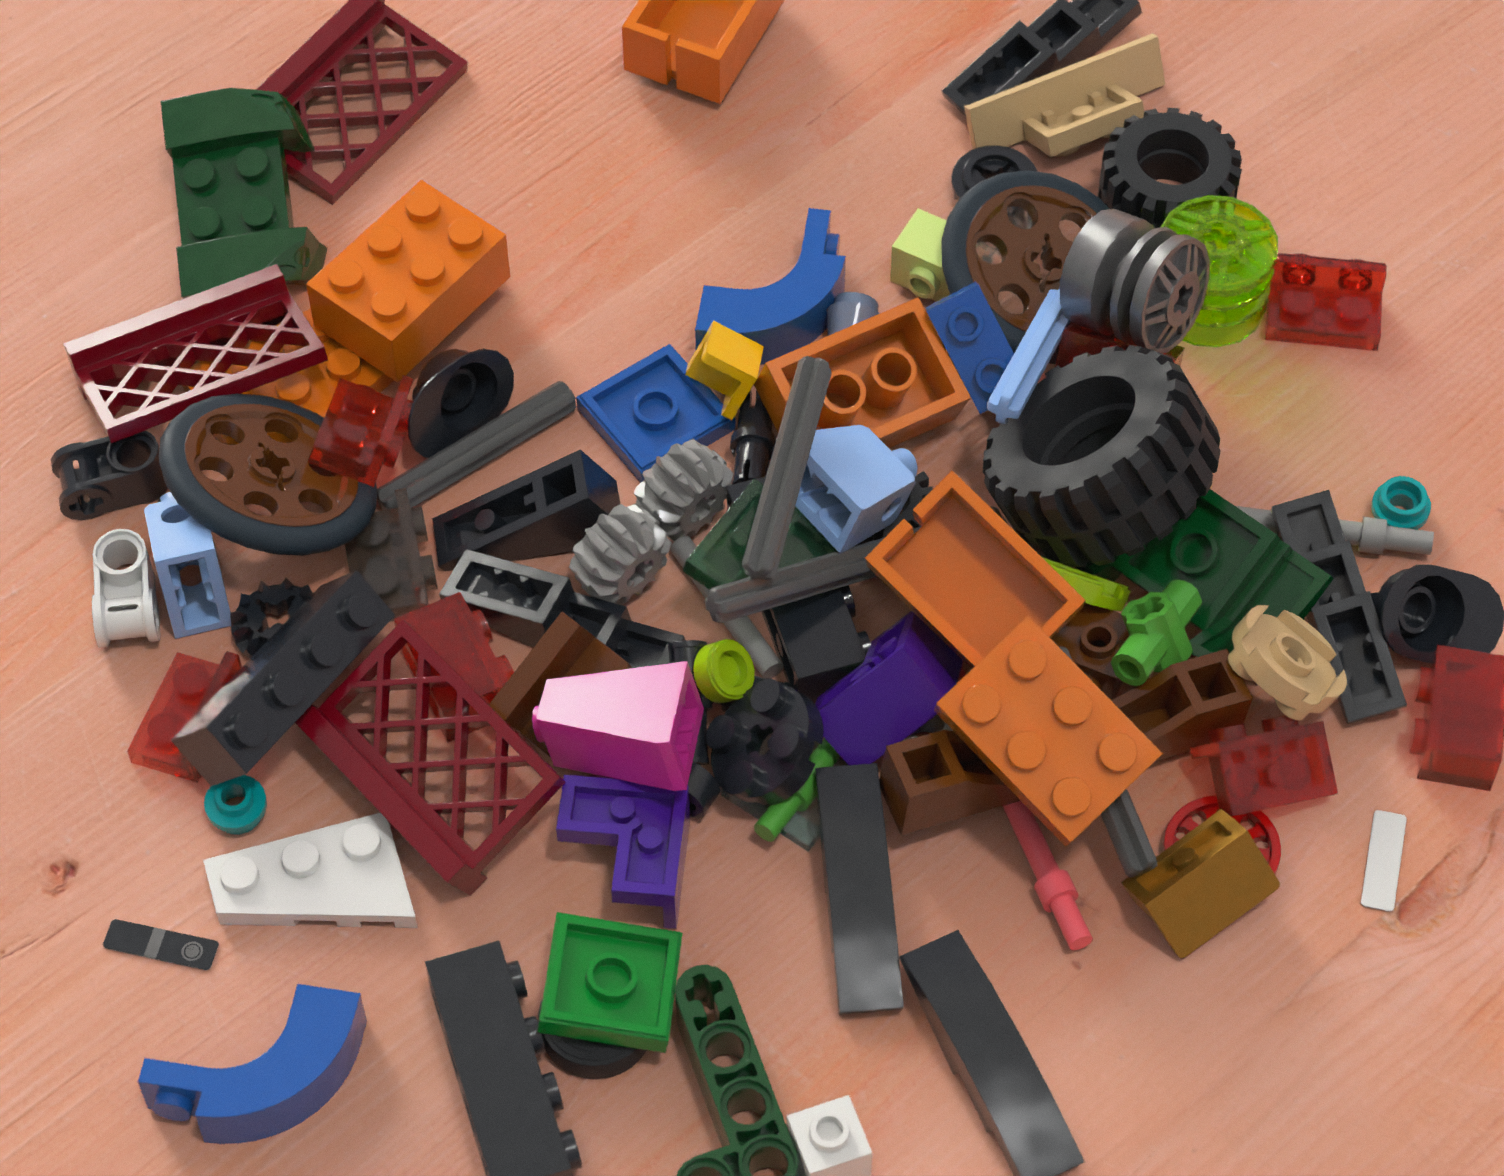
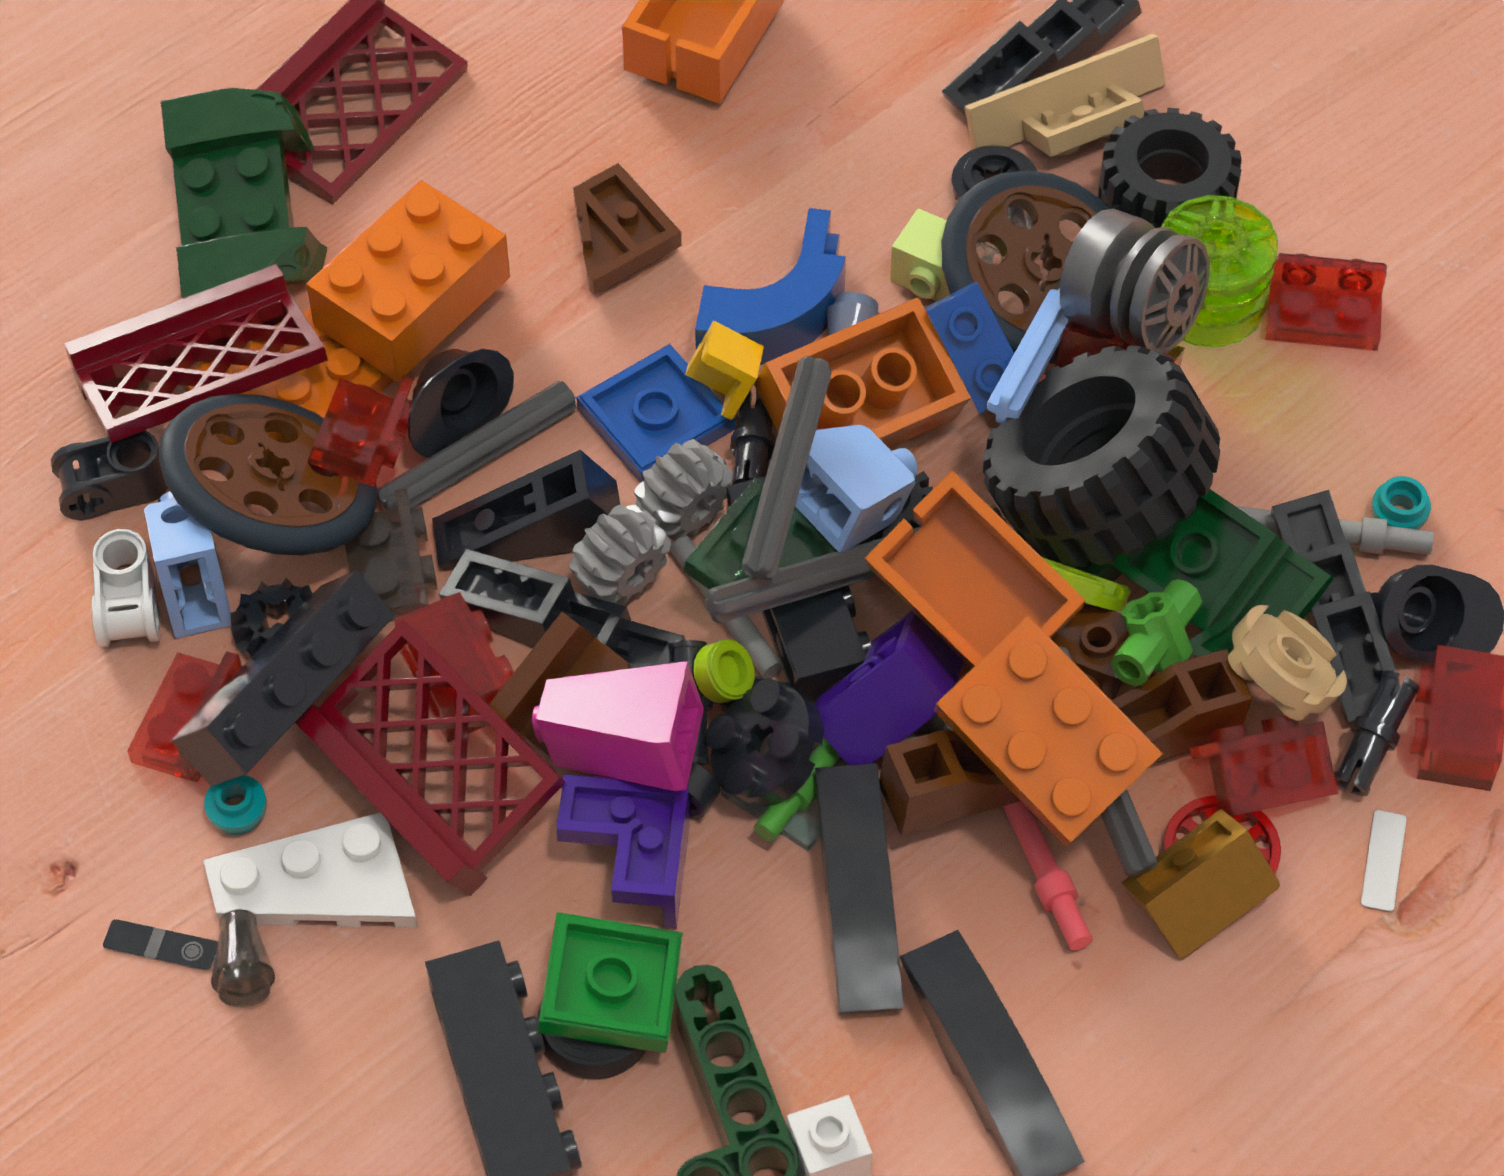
(241, 963): none -> clear smoke cone
(275, 1088): blue arch -> none
(620, 227): none -> reddish brown wing
(1375, 732): none -> black pin

